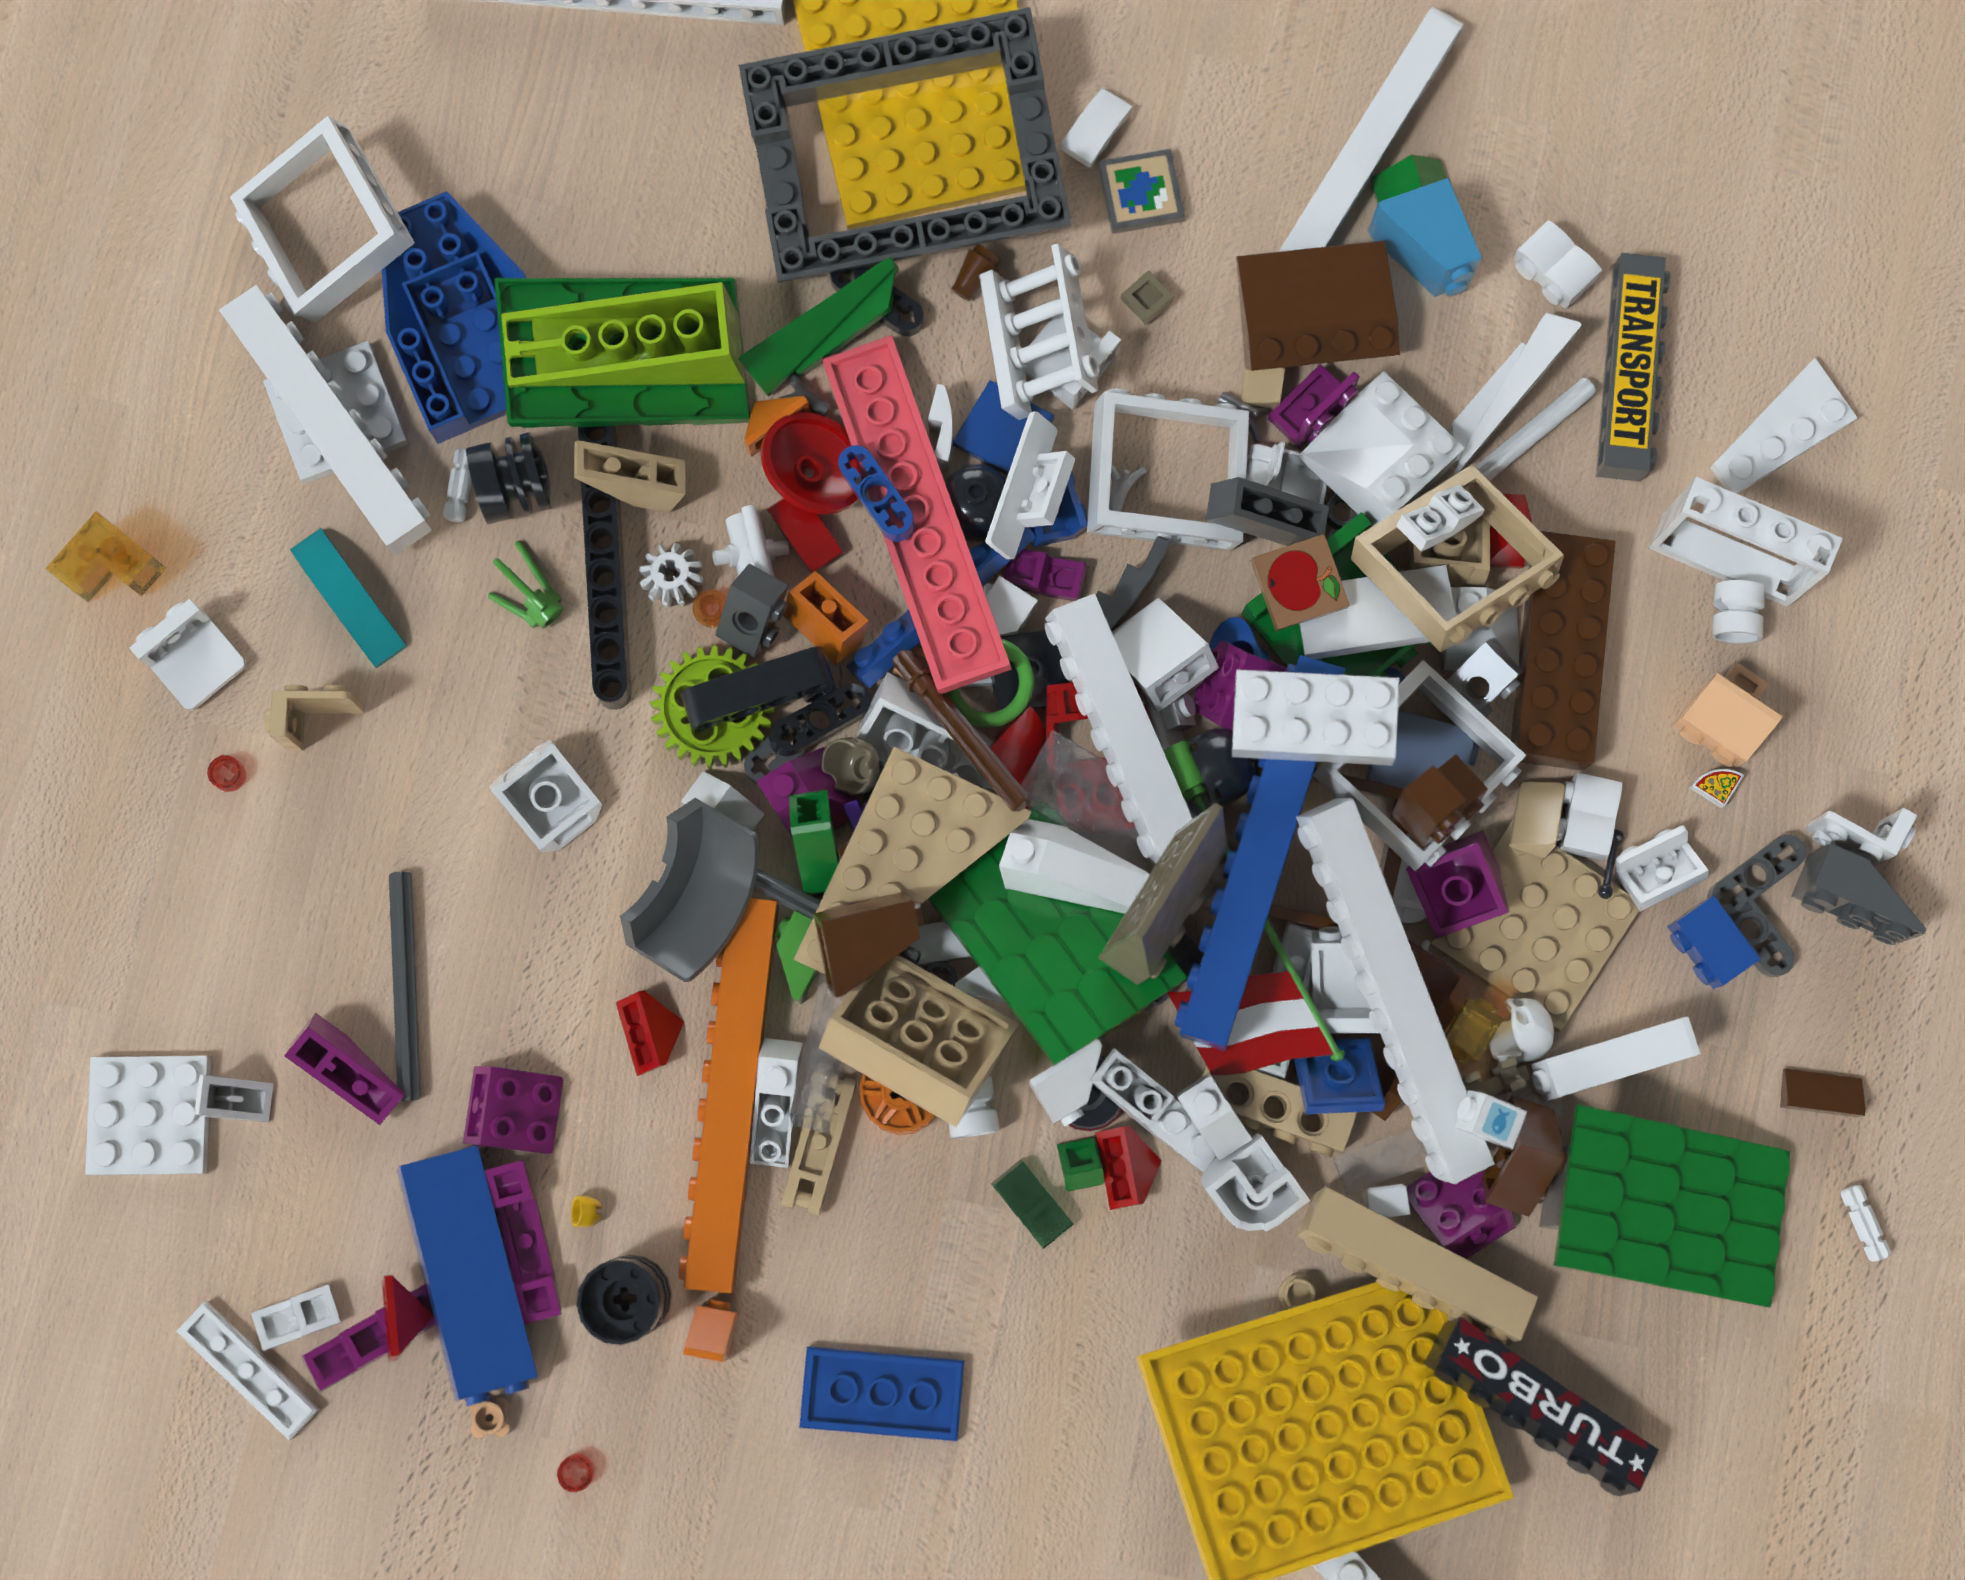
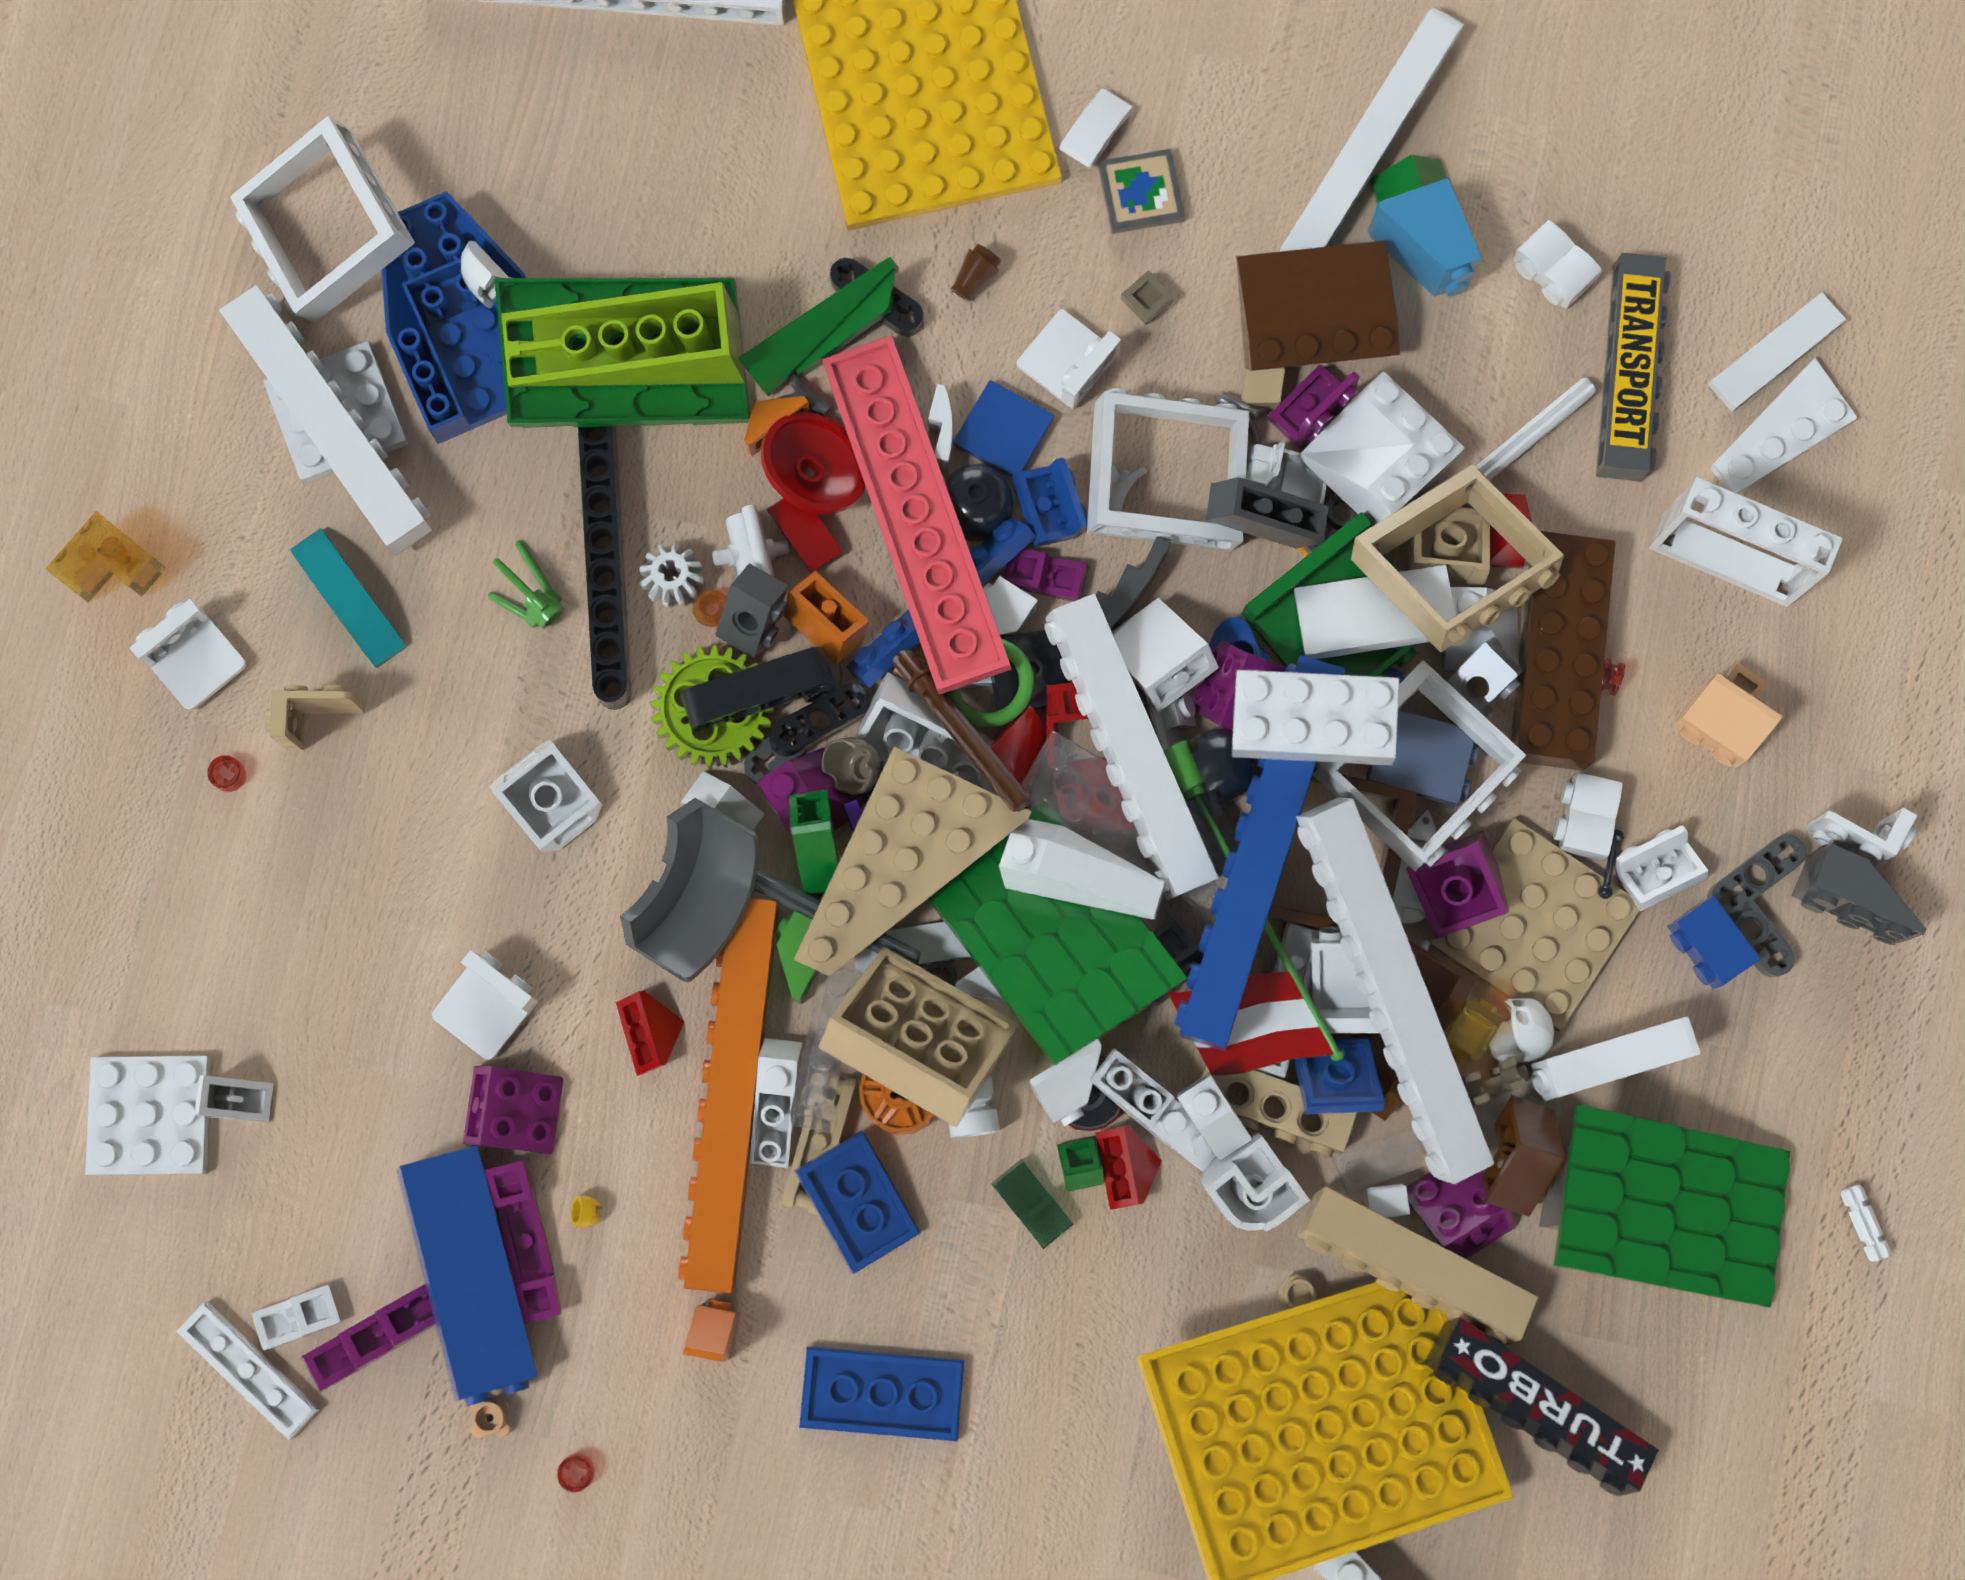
(344, 1068): magenta slope -> none
(403, 1316): red slope -> none
(404, 985): dark grey axle -> none
(458, 488): white axle -> none
(479, 273): none -> white brick
(485, 1005): none -> white bracket
(508, 478): black wheel -> none
(612, 1318): black wheel -> none
(631, 475): tan slope -> none
(857, 1202): none -> blue tile
(865, 937): reddish brown slope -> none
(882, 519): blue beam -> none
(887, 62): dark grey slope -> none
(1006, 325): white fence -> none
(1031, 488): white bracket -> none
(1168, 897): dark tan slope -> none
(1300, 582): tile -> none
(1439, 801): reddish brown brick -> none
(1441, 518): white slope -> none
(1490, 1119): white brick -> none
(1511, 385): white wedge -> none
(1537, 817): tan slope -> none
(1612, 676): none -> clear red bush
(1717, 785): tile -> none
(1738, 611): white wheel -> none
(1776, 352): none -> white tile
(1822, 1093): reddish brown slope -> none

